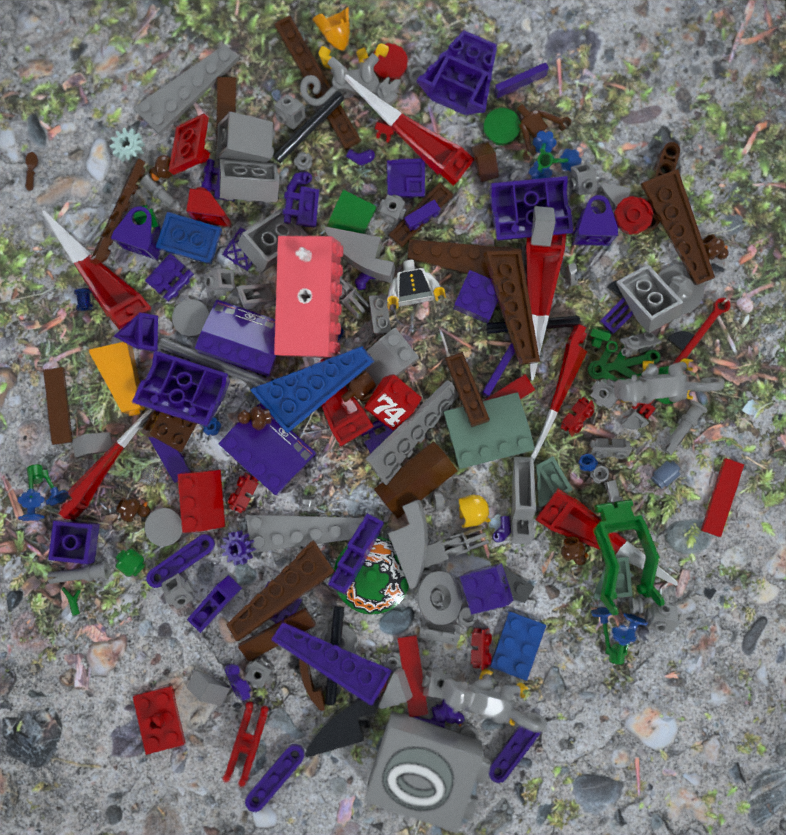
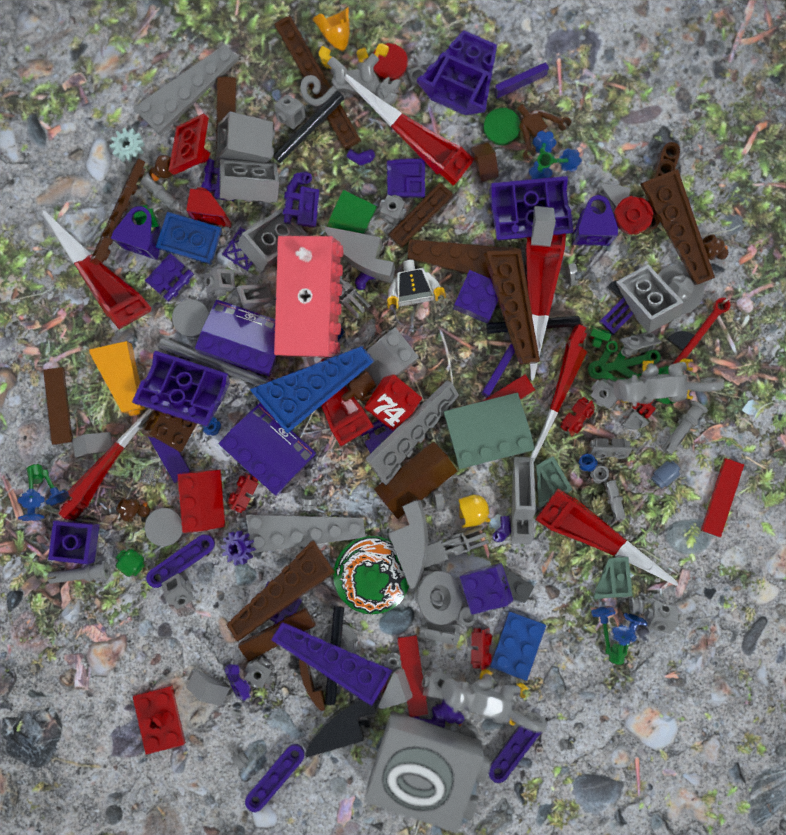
(32, 163): reddish brown piece -> none
(72, 601): green bar -> none
(83, 299): clear blue bush -> none
(141, 332): dark purple slope -> none
(214, 603): dark purple slope -> none
(246, 744): red piece -> none
(257, 415): reddish brown animal -> none
(308, 161): light grey plate -> none
(356, 554): dark purple slope -> none
(379, 314): light grey hinge -> none
(384, 127): red tile -> none
(422, 215): dark purple piece -> none
(467, 389): reddish brown tile -> none
(574, 550): reddish brown animal -> none
(584, 178): light grey brick -> none
(617, 520): green piece -> none

